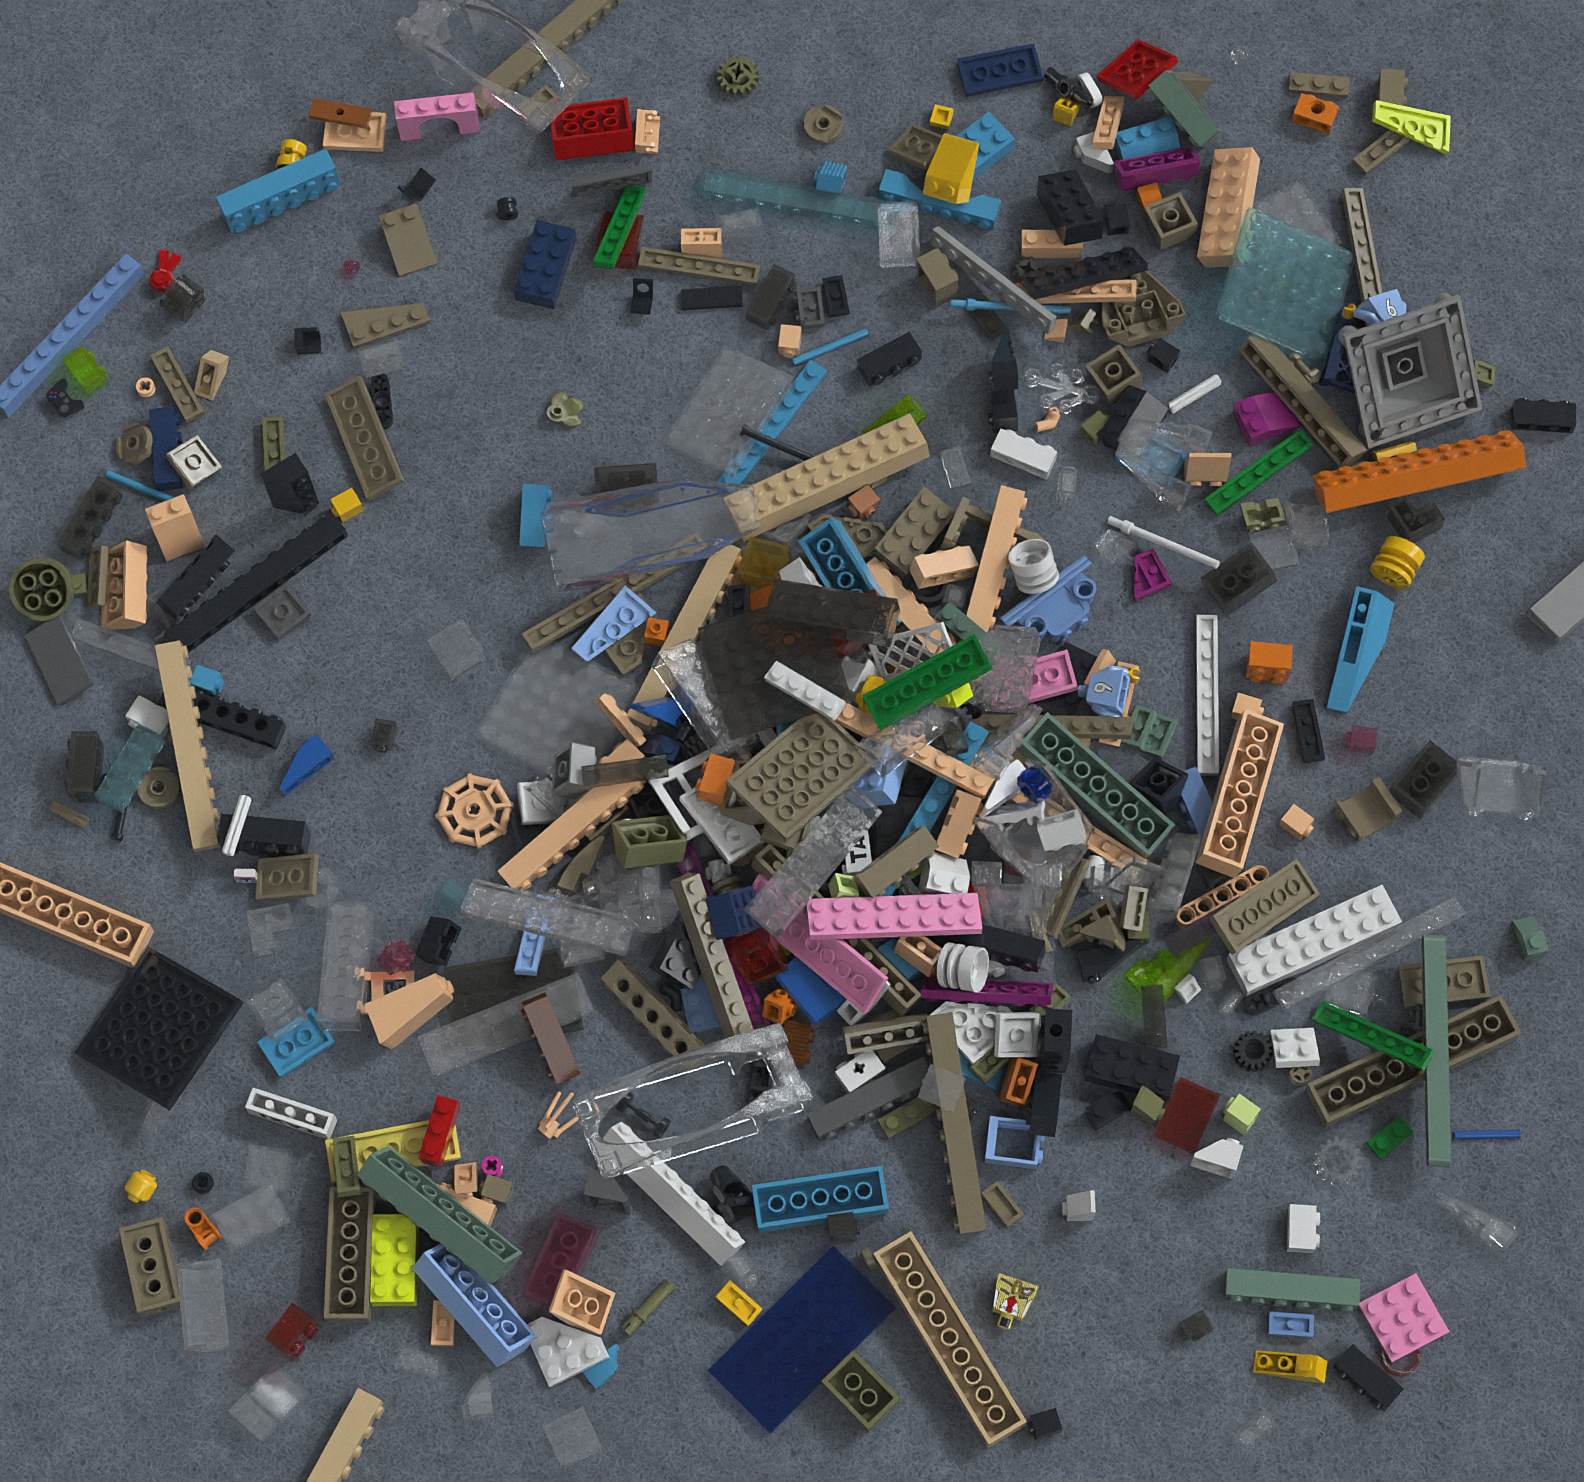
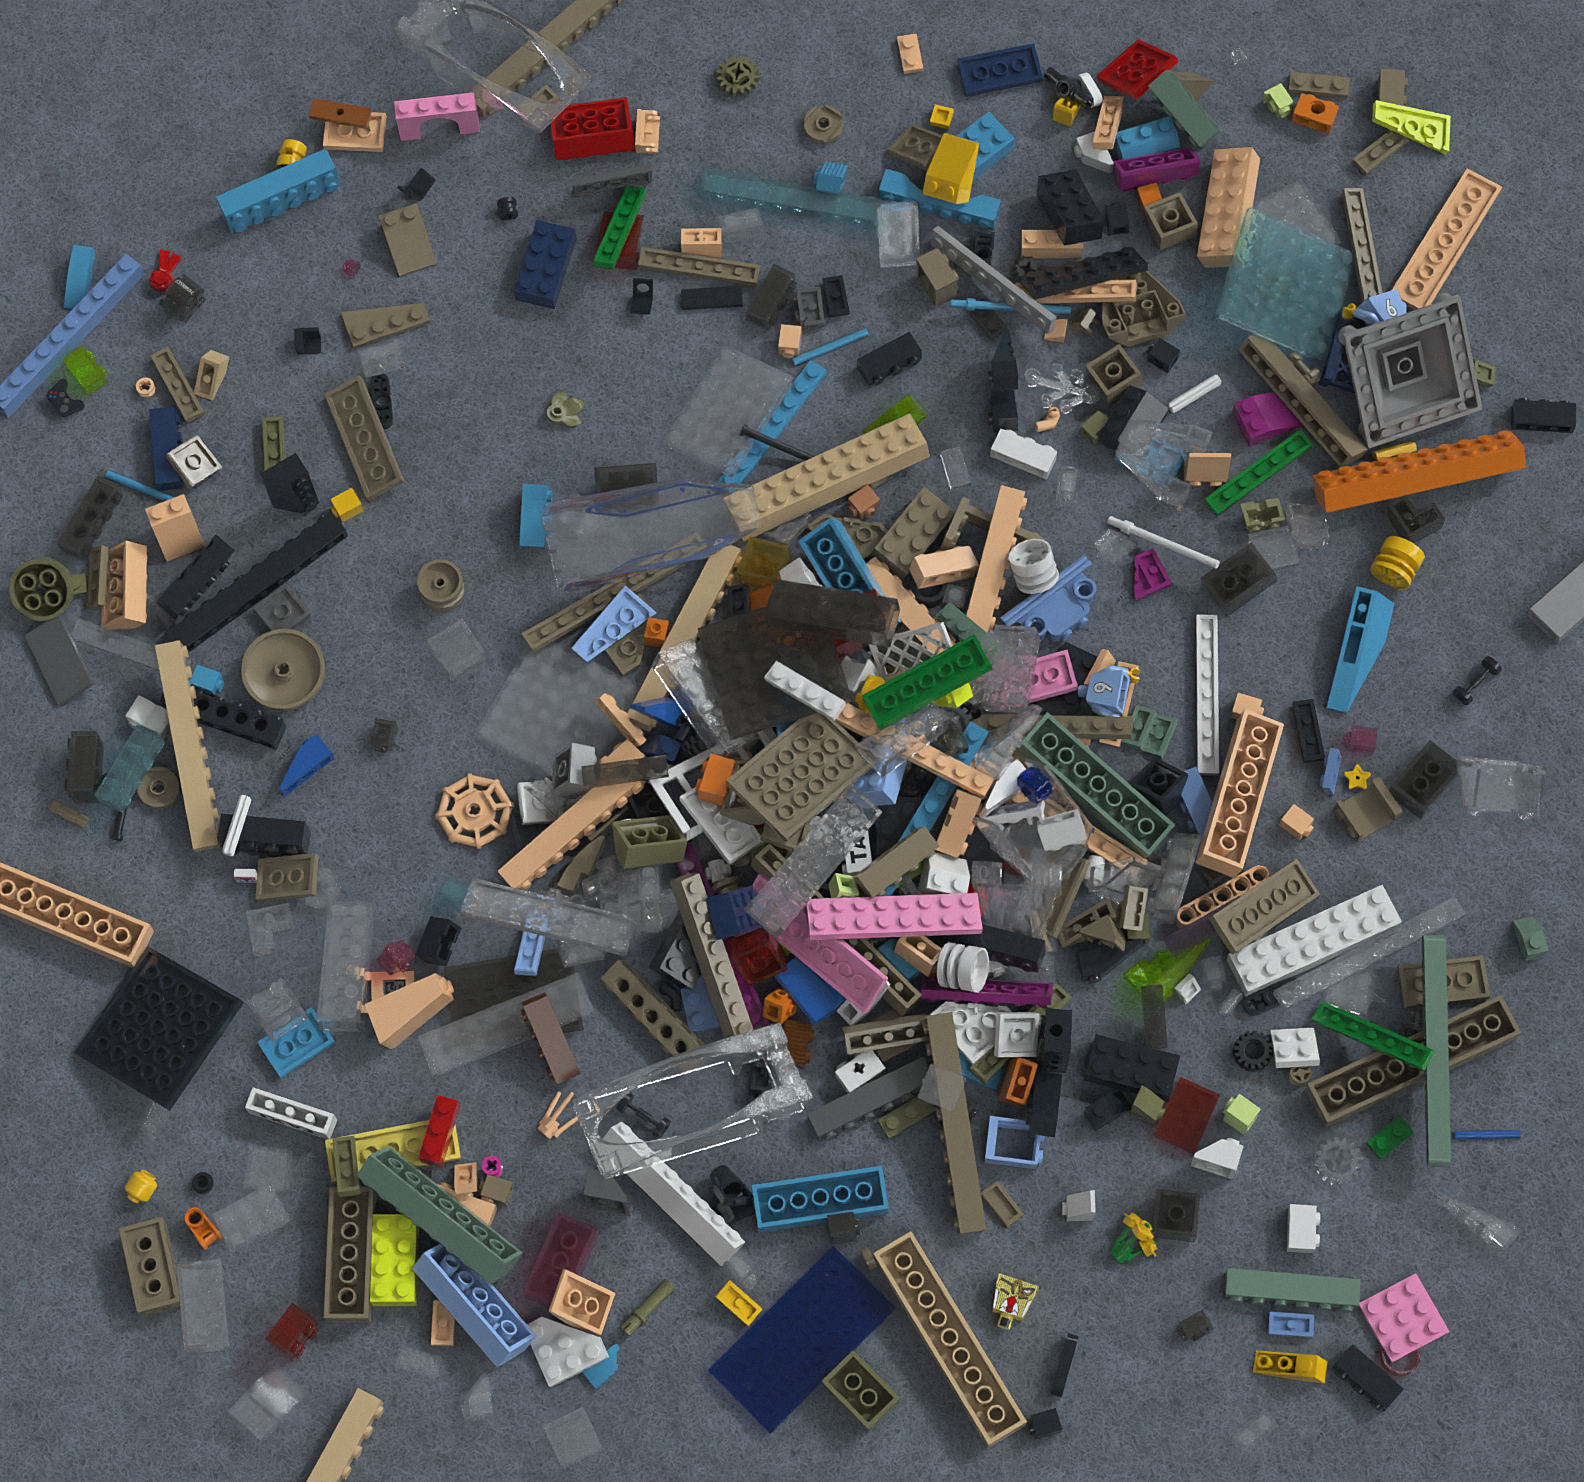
(79, 275): none -> dark azure slope
(142, 448): dark tan plate -> none
(283, 669): none -> dark tan dish
(441, 585): none -> dark tan wheel
(910, 53): none -> light nougat plate
(984, 245): none -> black piece
(1064, 1366): none -> black beam
(1141, 1230): none -> plant
(1175, 1215): none -> clear smoke brick
(1268, 662): orange brick -> none
(1278, 101): none -> yellowish green brick
(1332, 765): none -> medium blue plate
(1353, 782): none -> yellow plate
(1446, 239): none -> light nougat plate
(1463, 694): none -> black wheel

